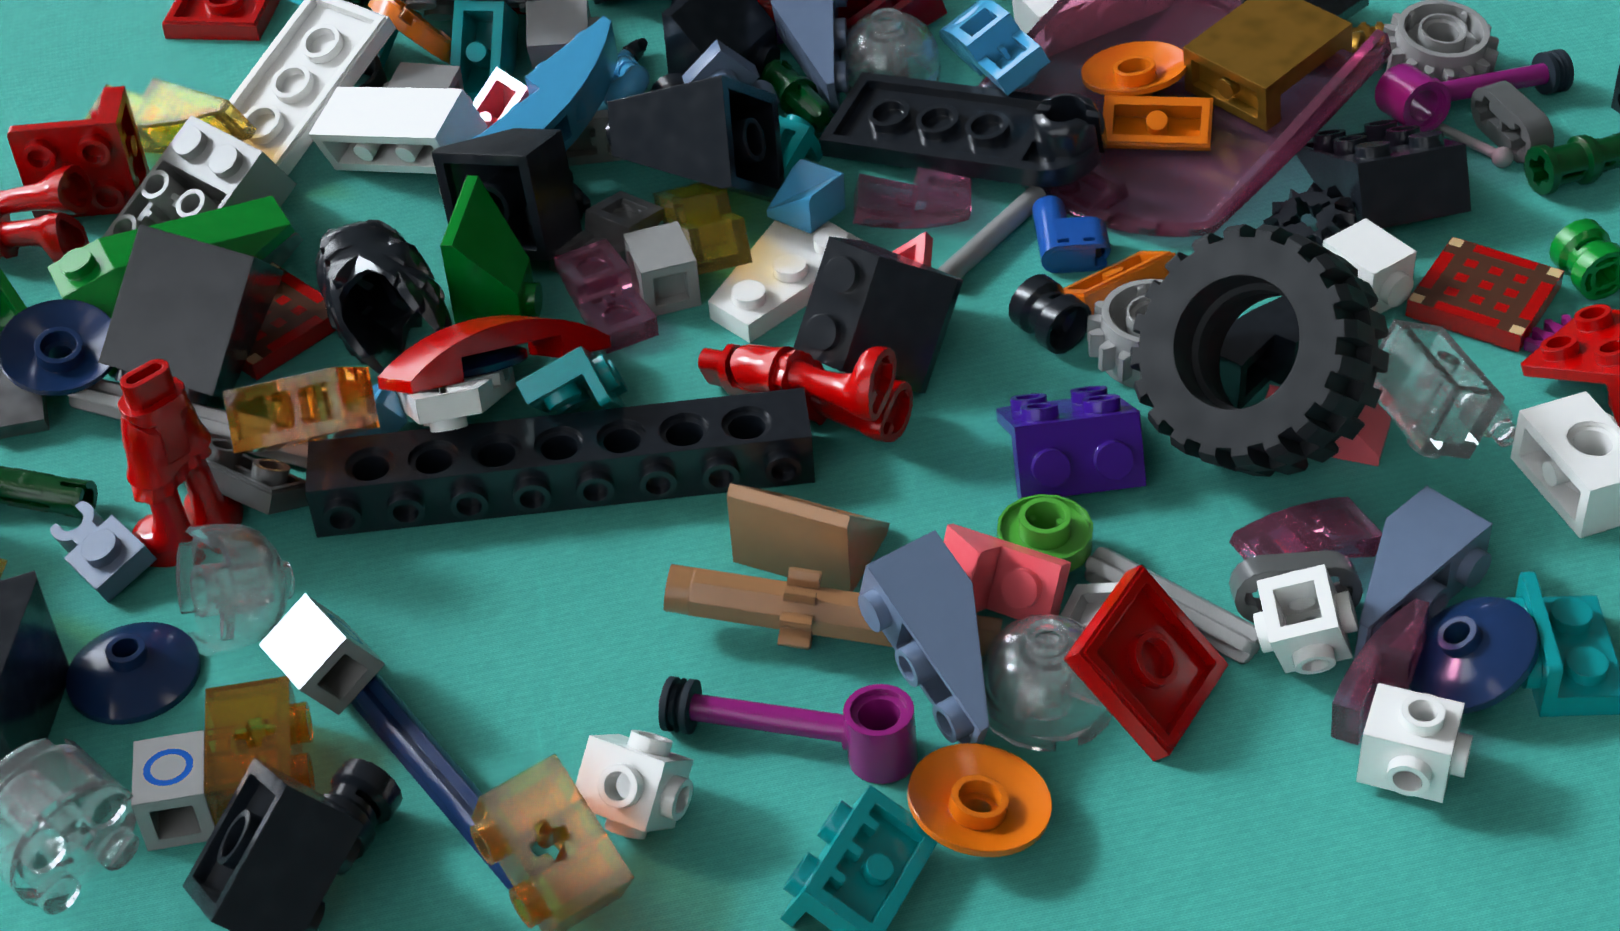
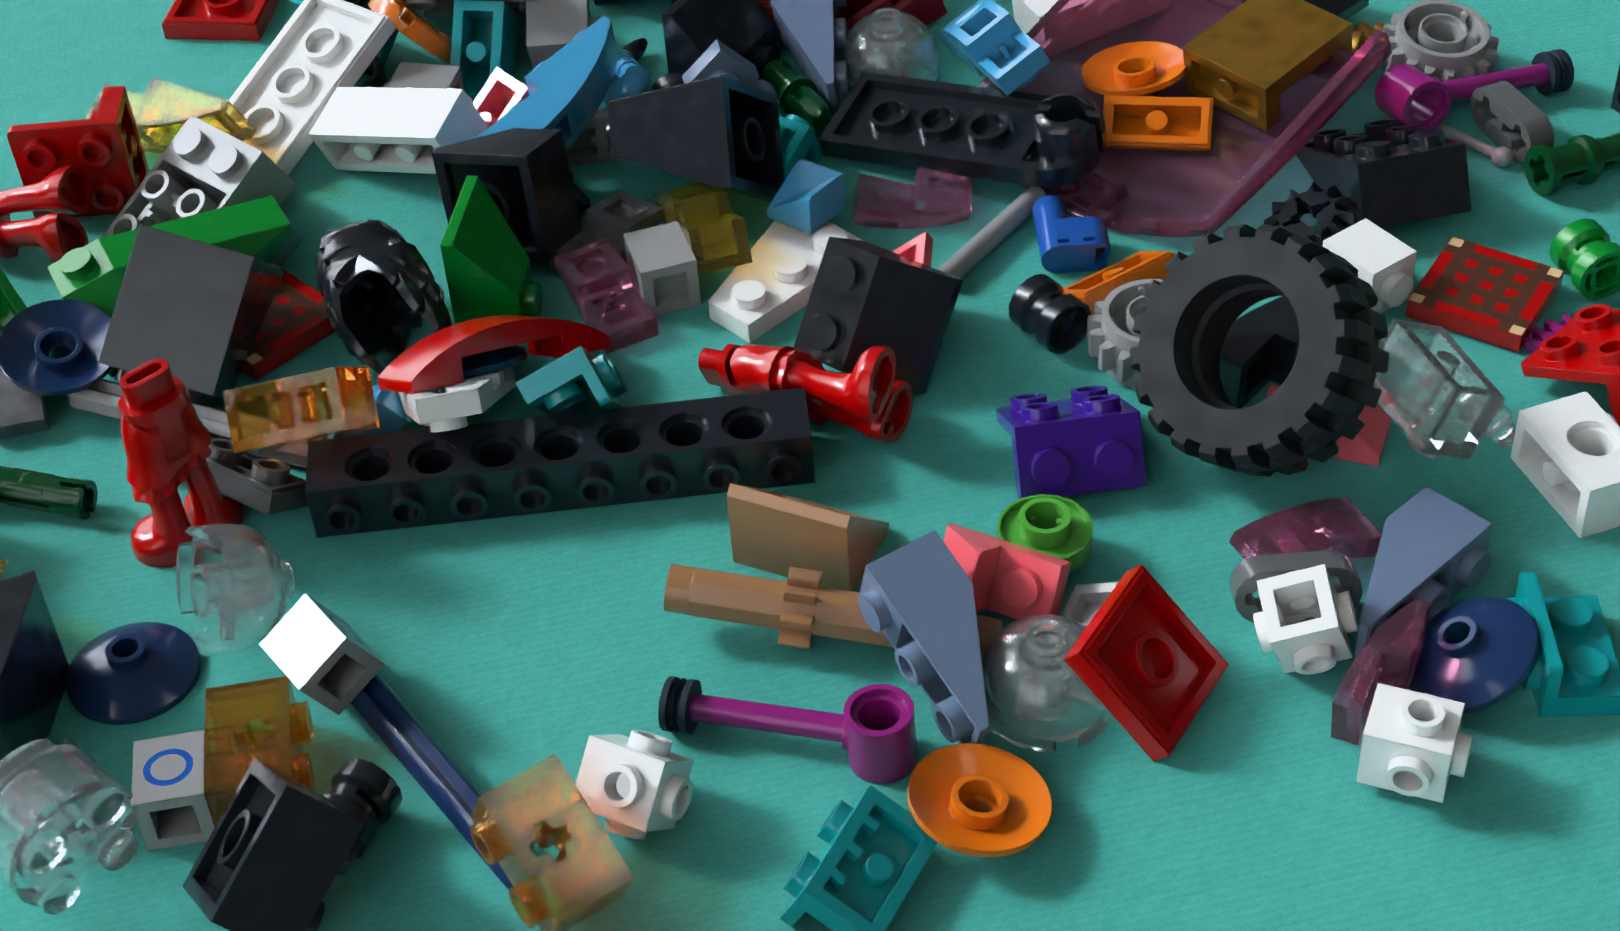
(103, 552): plate -> none
(1224, 630): light grey axle -> none

